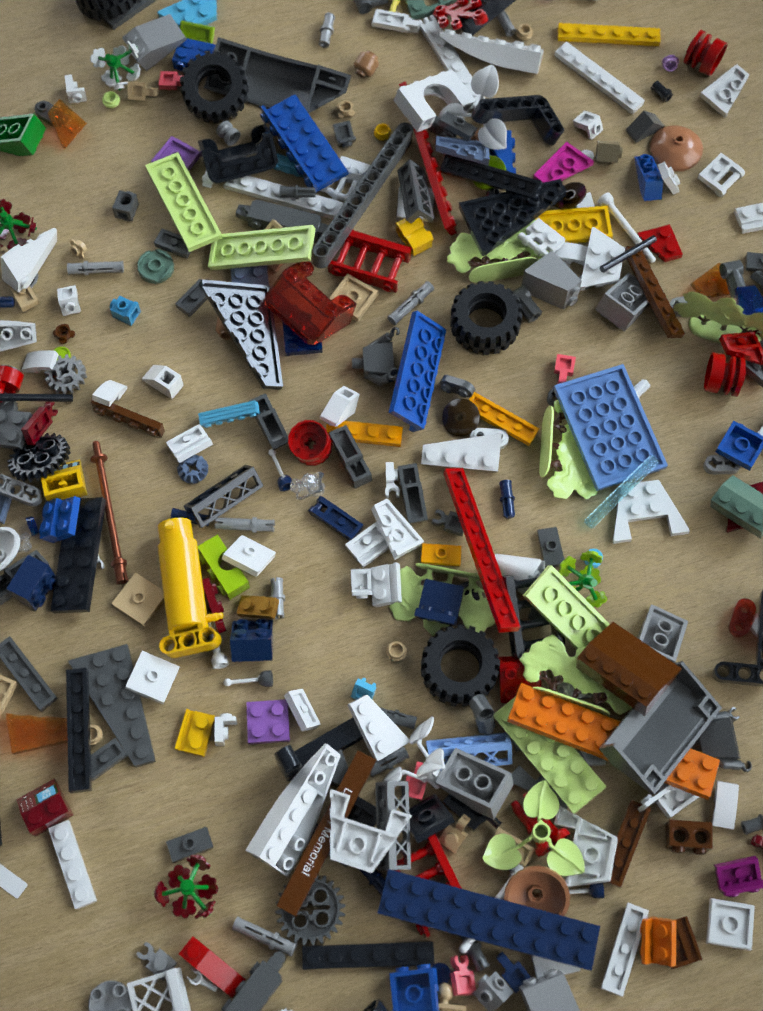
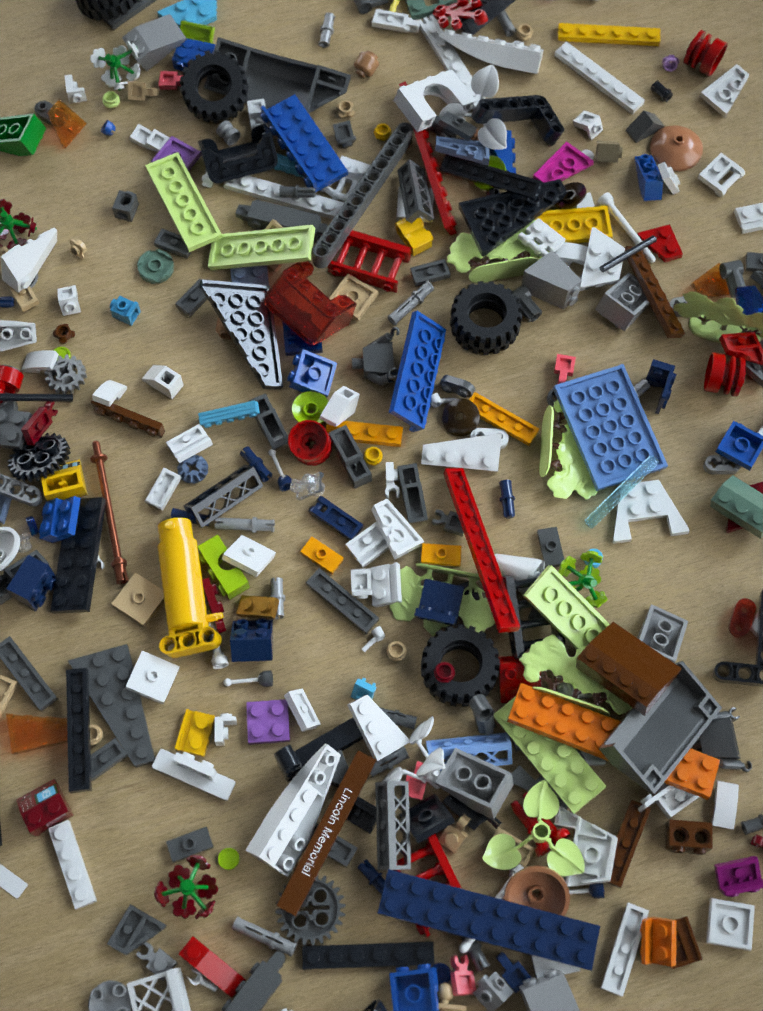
(95, 267): light grey pin -> none
(107, 127): none -> blue hinge
(134, 930): none -> dark grey wing
(148, 139): none -> white slope
(163, 489): none -> white plate
(194, 773): none -> white bracket
(228, 858): none -> lime piece
(254, 110): none -> white slope
(257, 462): none -> dark blue pin
(309, 401): none -> lime dish
(312, 373): none -> plate
(322, 555): none -> light orange plate
(342, 601): none -> dark grey plate
(359, 843): white wing -> none
(373, 456): none -> yellow plate
(378, 636): none -> white hand
(430, 272): none -> dark grey plate
(436, 401): none -> white hand
(444, 672): none -> dark red plate
(661, 375): none -> dark blue bracket

